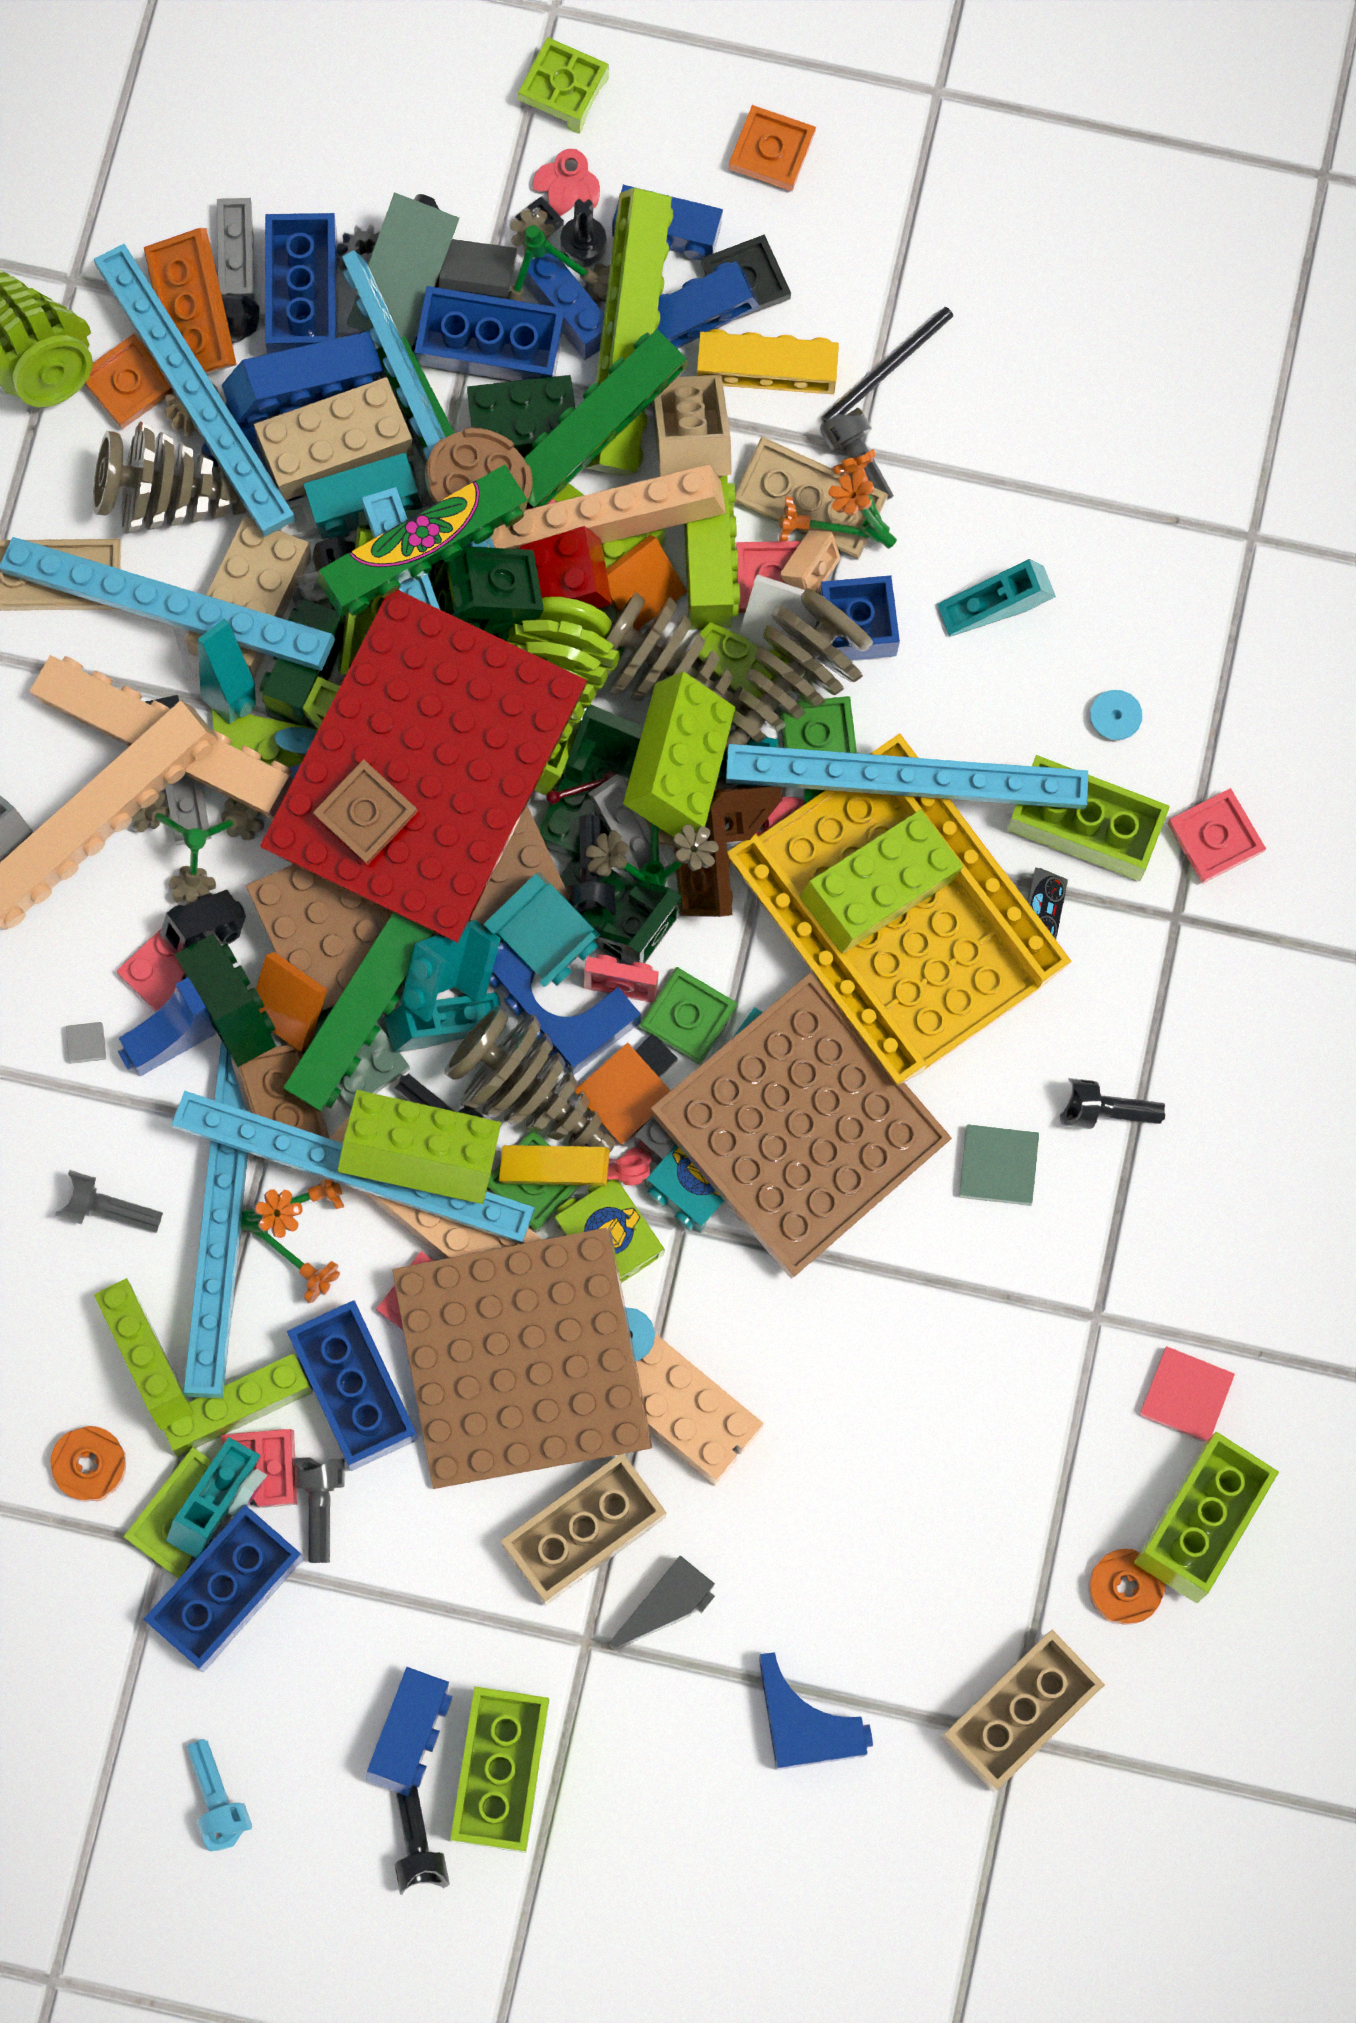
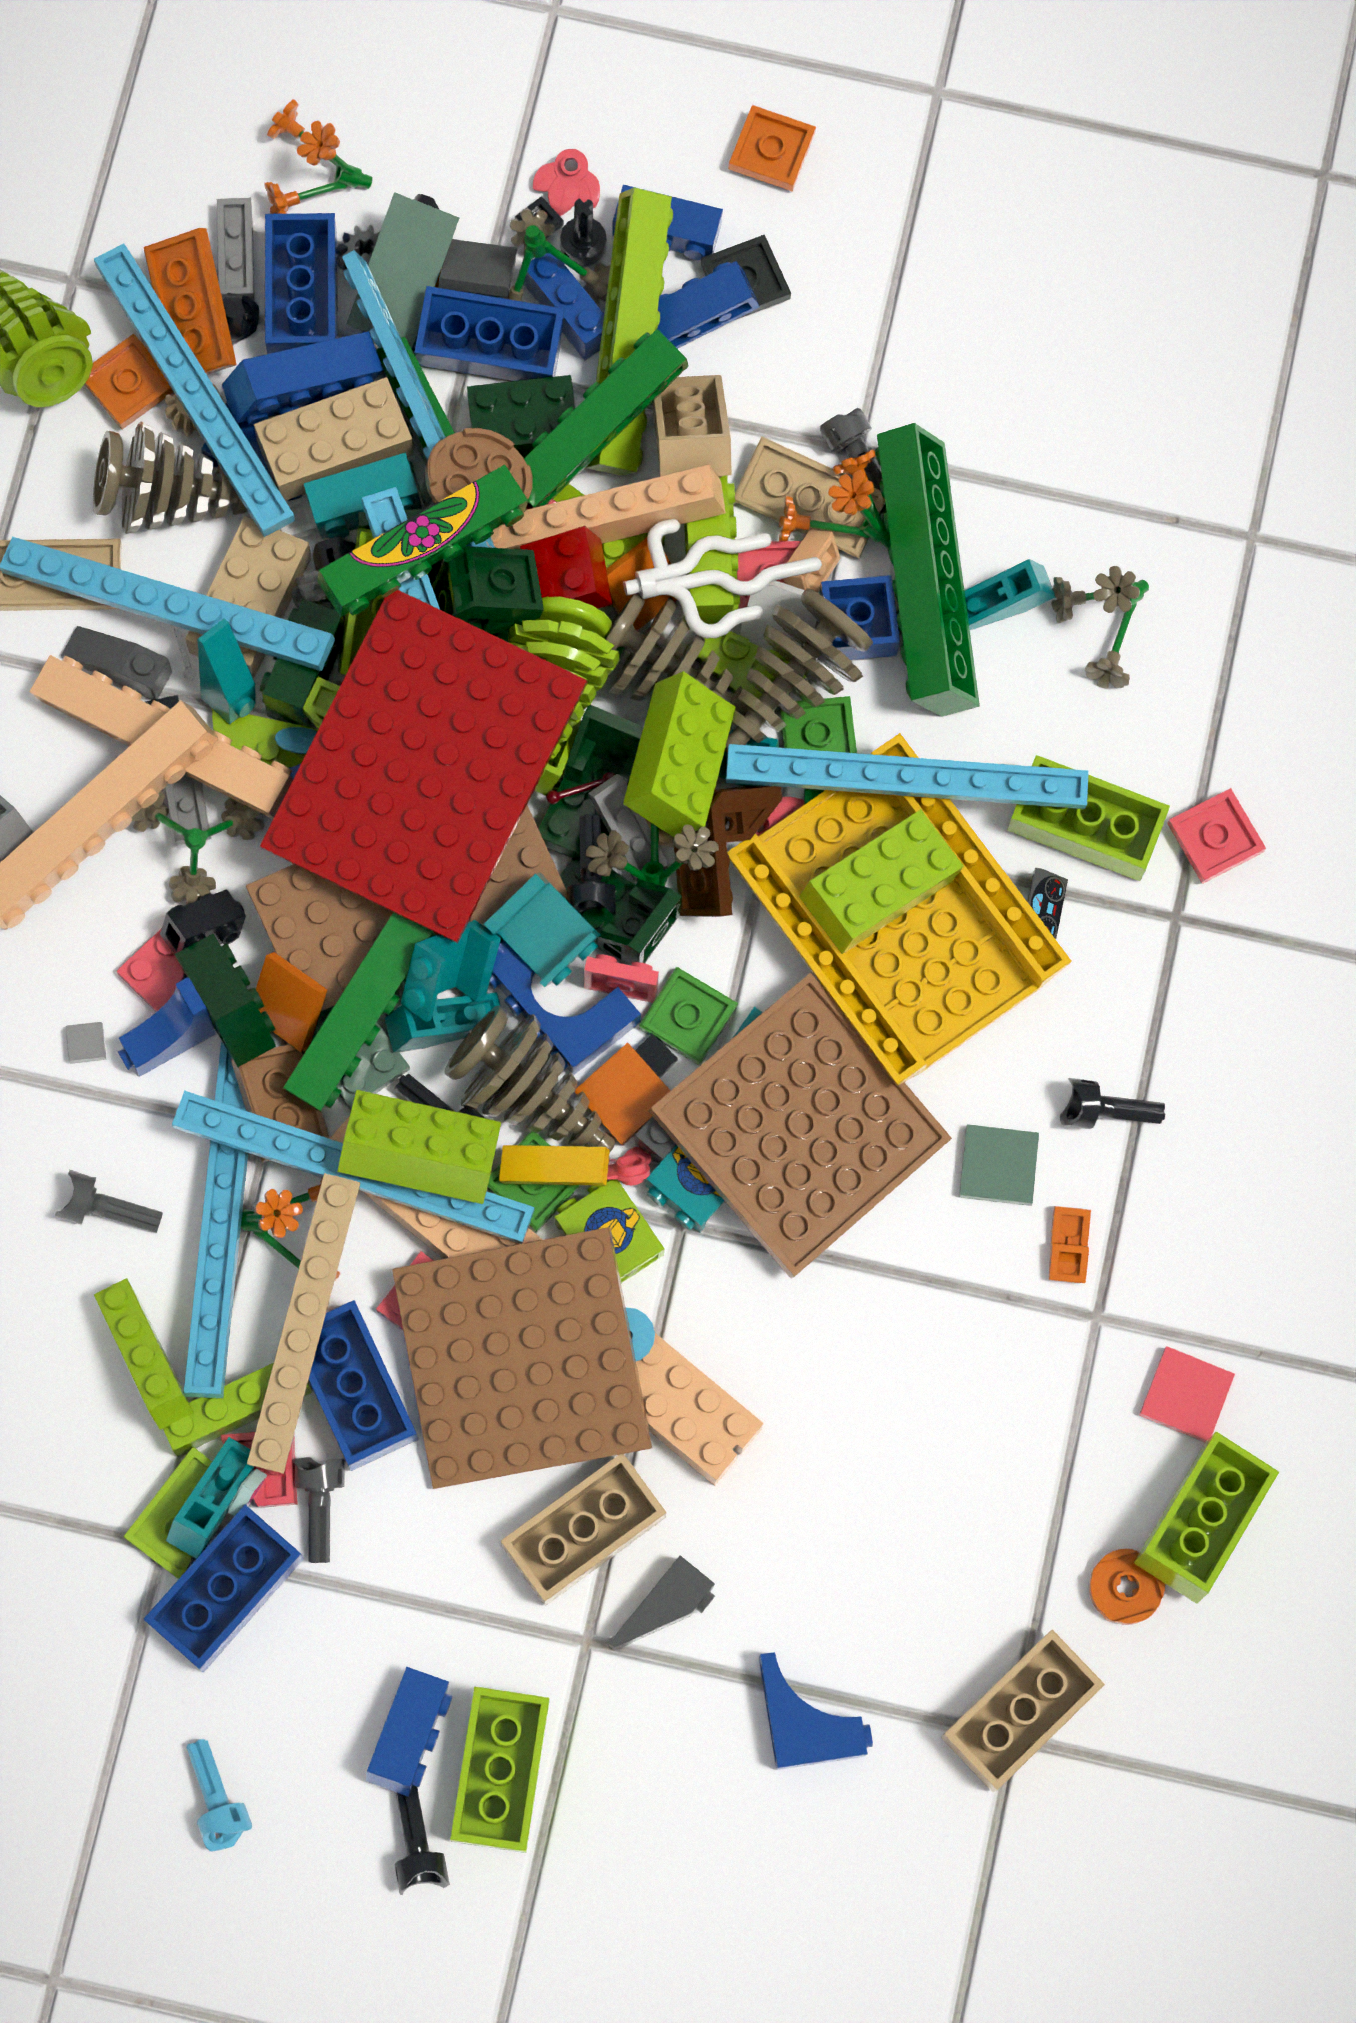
(83, 1443): orange plate -> none
(120, 661): none -> dark grey slope
(303, 1323): none -> tan plate
(316, 146): none -> orange plant
(365, 812): medium nougat plate -> none
(564, 83): lime piece -> none
(672, 581): none -> white plant
(769, 362): yellow brick -> none
(890, 364): black piece -> none
(927, 570): none -> green brick
(1069, 1244): none -> orange slope
(1116, 591): none -> dark tan plant
(1116, 714): medium azure piece -> none

